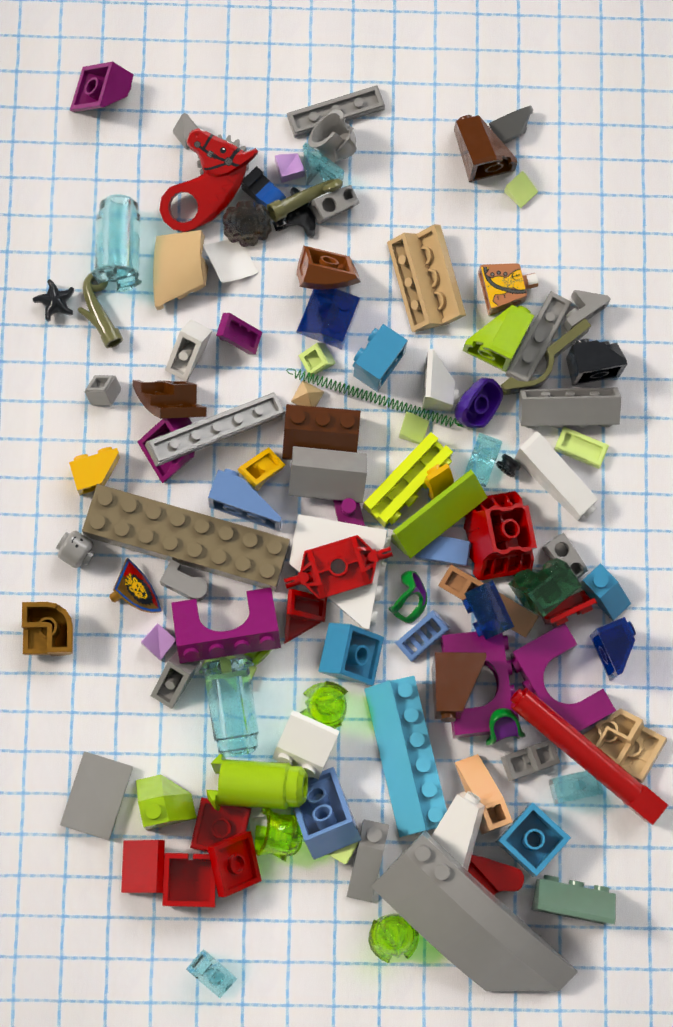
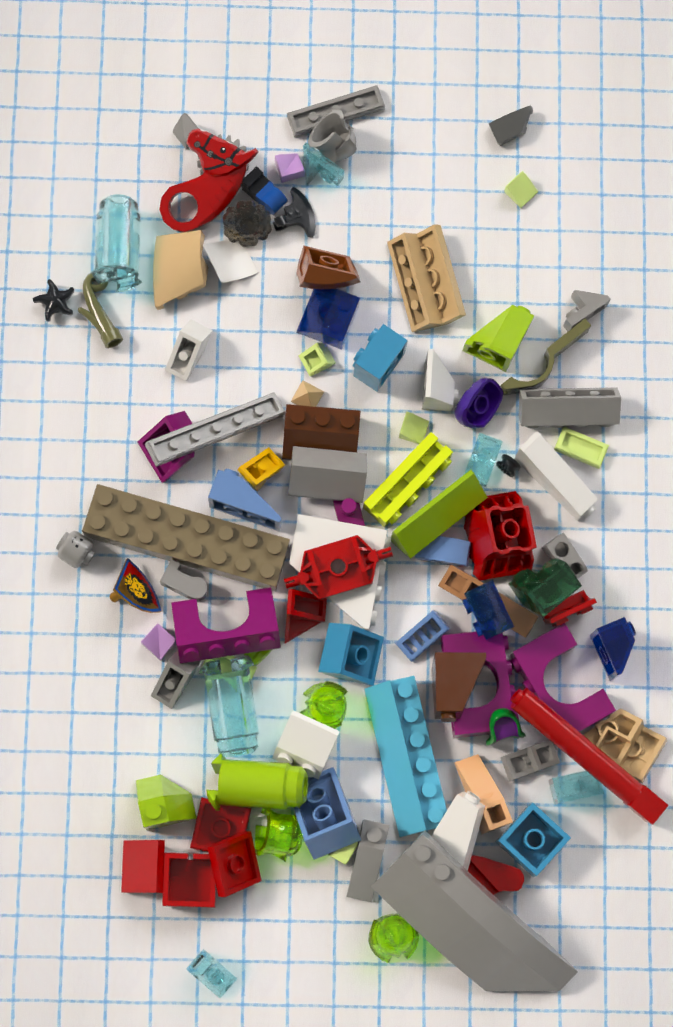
(46, 629): pearl gold brick -> none
(93, 469): yellow slope -> none
(96, 795): light grey tile -> none
(101, 86): magenta slope -> none
(103, 390): light grey slope -> none
(169, 398): reddish brown slope -> none
(239, 333): magenta tile -> none
(280, 208): olive plant -> none
(333, 204): light grey leg -> none
(388, 399): green piece -> none
(415, 586): green piece -> none
(438, 479): yellow slope -> none
(481, 149): reddish brown slope -> none
(504, 285): torso -> none
(538, 337): light grey tile -> none
(574, 900): sand green slope -> none
(594, 361): black slope -> none
(606, 591): dark azure slope -> none

